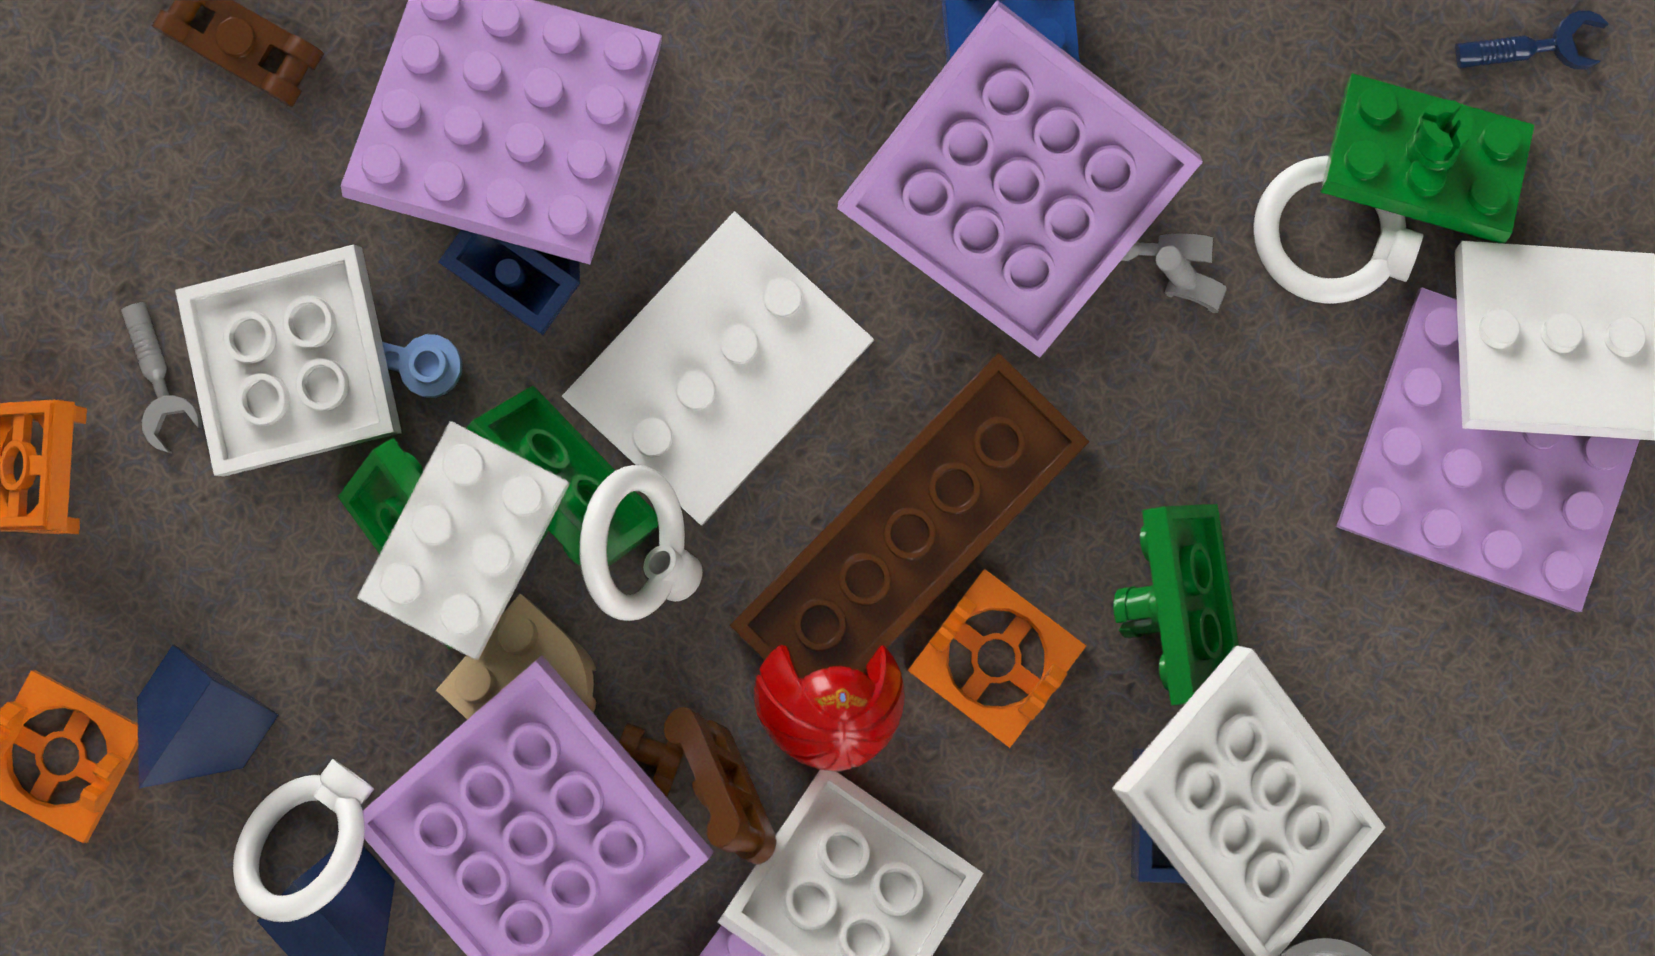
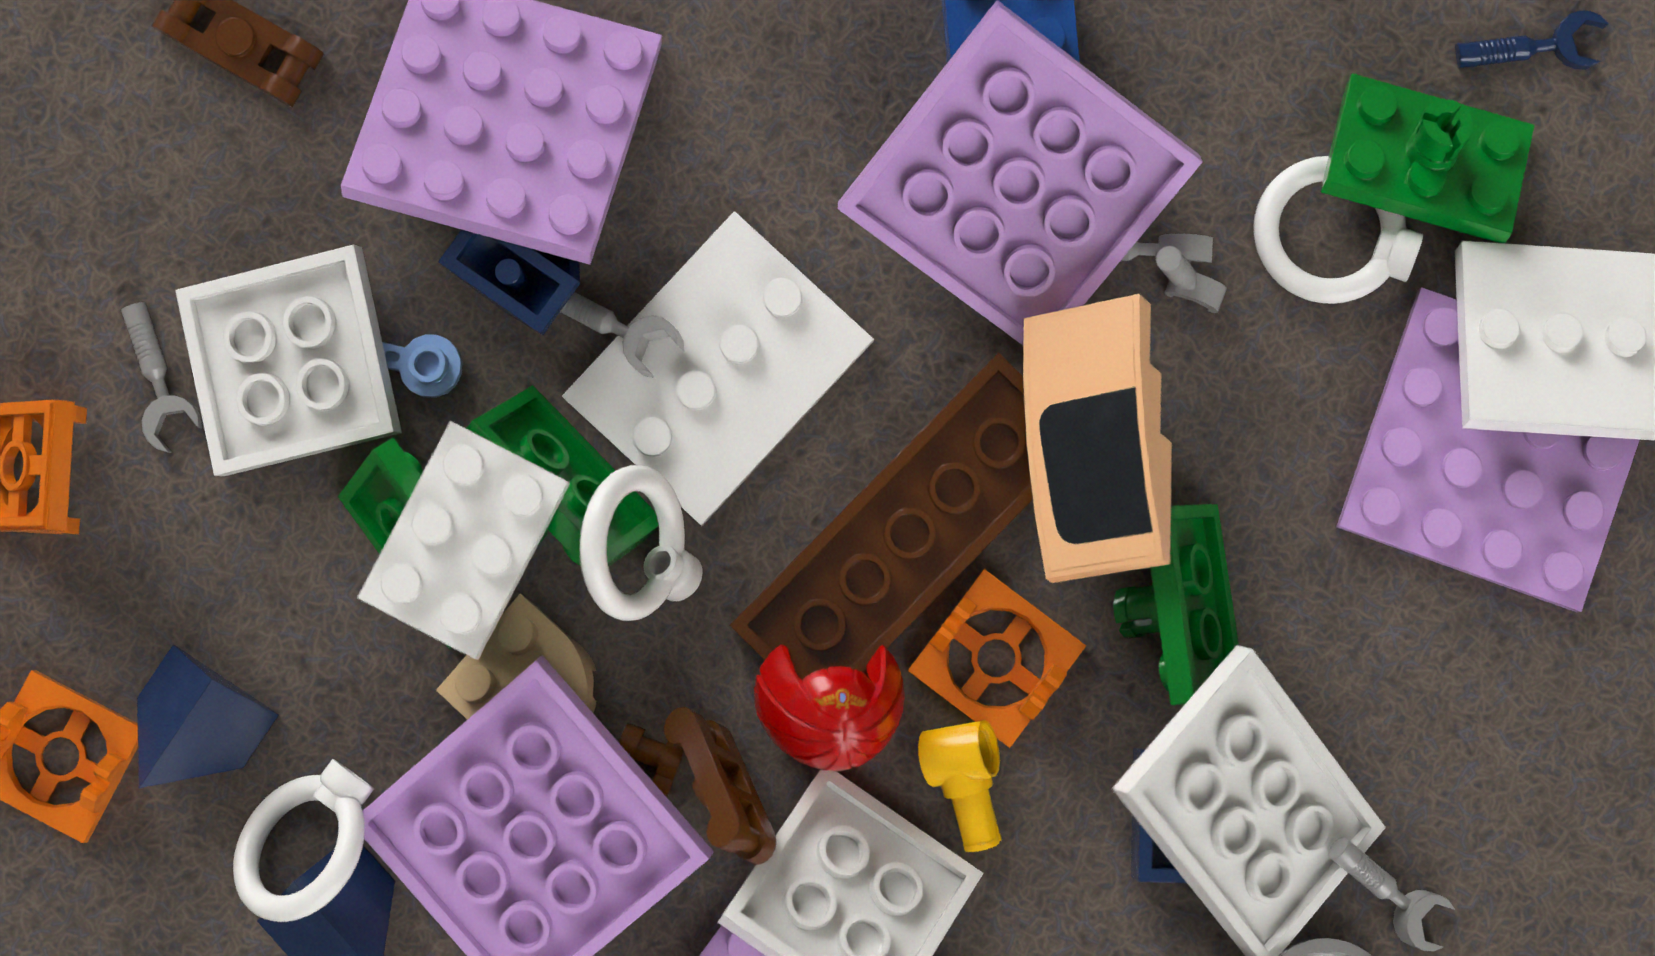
(635, 337): none -> light grey piece
(963, 764): none -> yellow pin
(1096, 440): none -> light nougat slope
(1409, 908): none -> light grey piece

